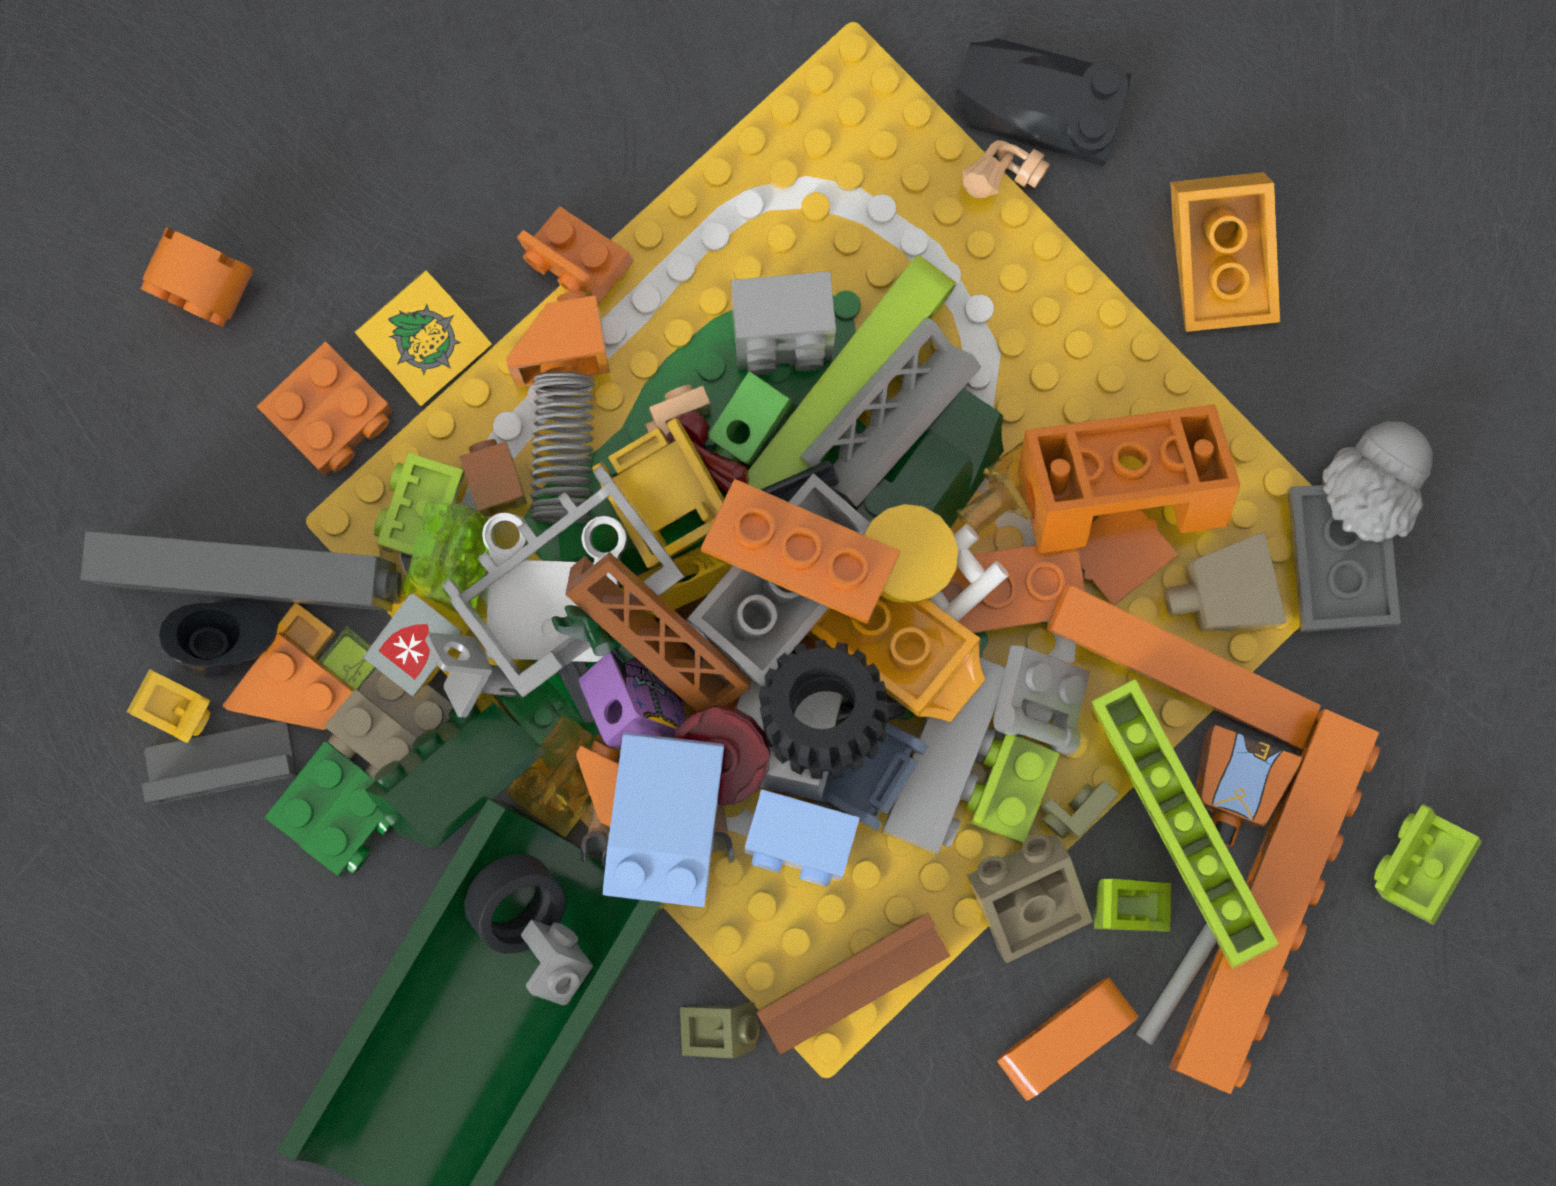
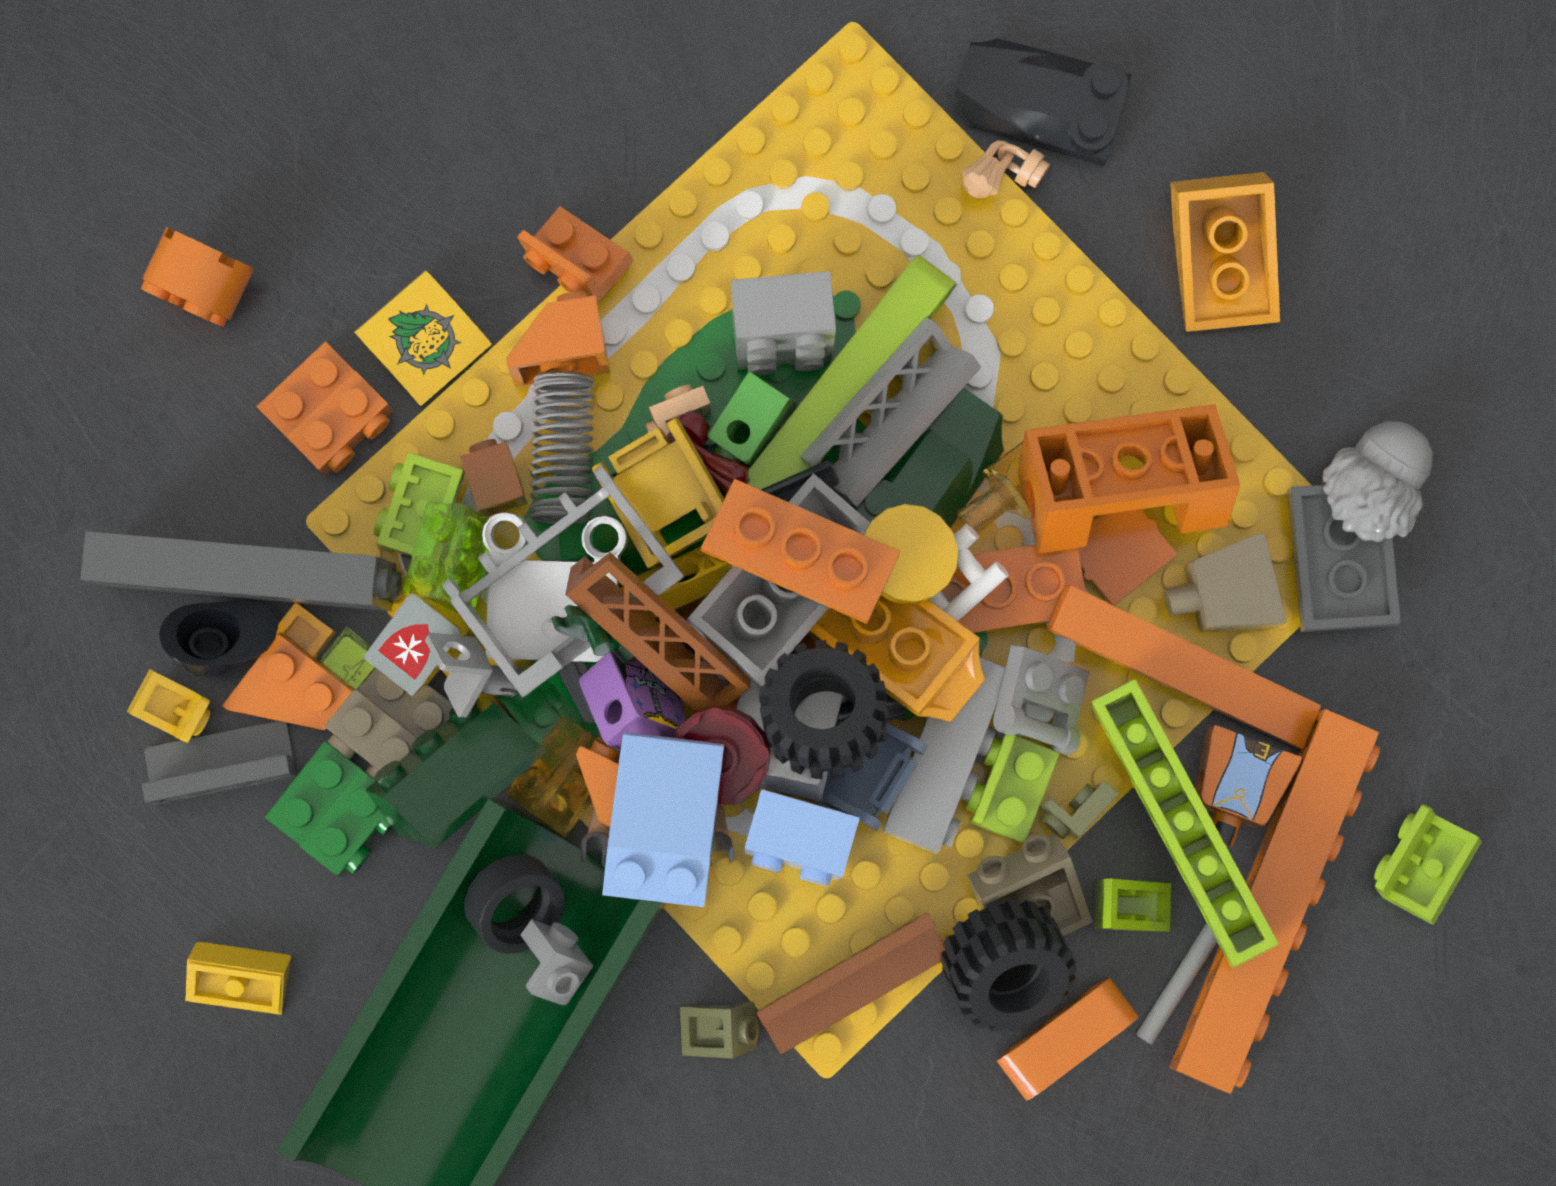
(237, 977): none -> yellow slope
(1008, 965): none -> black tyre

